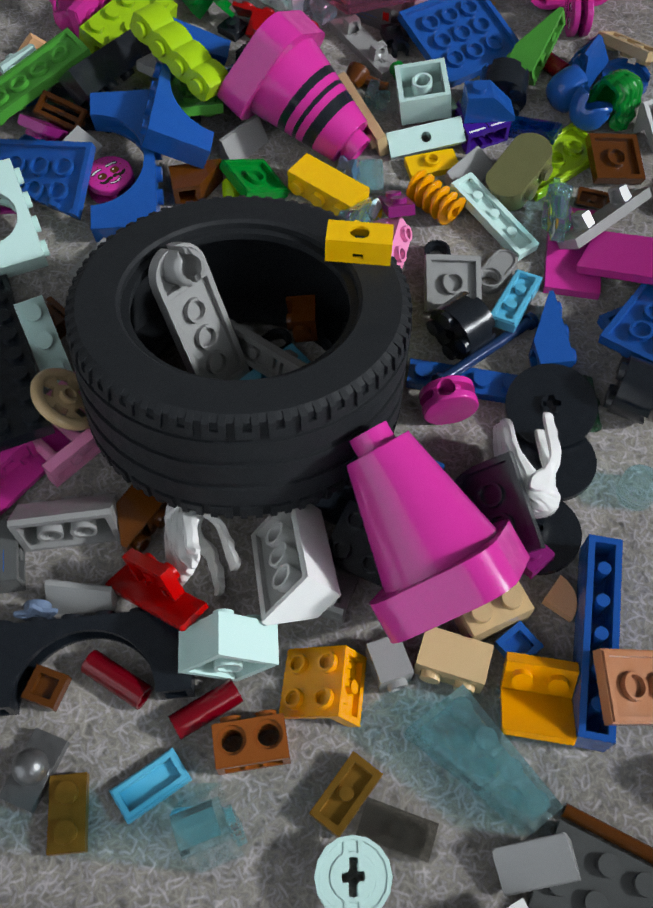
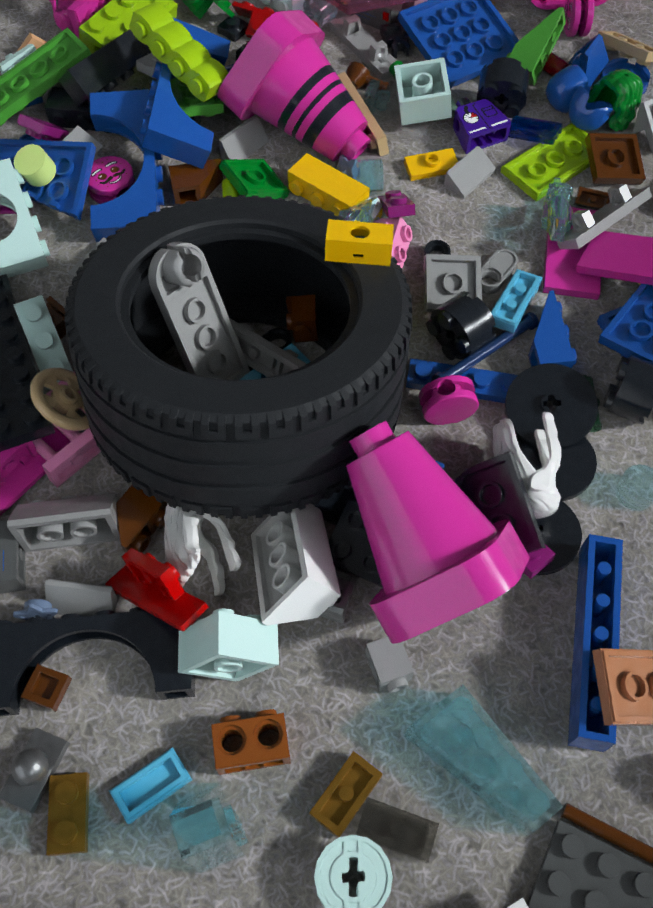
(35, 165): none -> yellowish green piece
(80, 121): reddish brown tile -> none
(116, 679): dark red piece -> none
(205, 709): dark red piece -> none
(324, 684): light orange bracket -> none
(434, 197): light orange piece -> none
(441, 135): light aqua tile -> none
(453, 660): tan brick -> none
(485, 103): blue slope -> none
(494, 216): light aqua plate -> none
(496, 615): tan brick -> none
(518, 640): blue plate -> none
(520, 170): olive brick -> none
(536, 864): light grey slope -> none
(538, 698): light orange bracket -> none
(562, 599): light nougat tile -> none

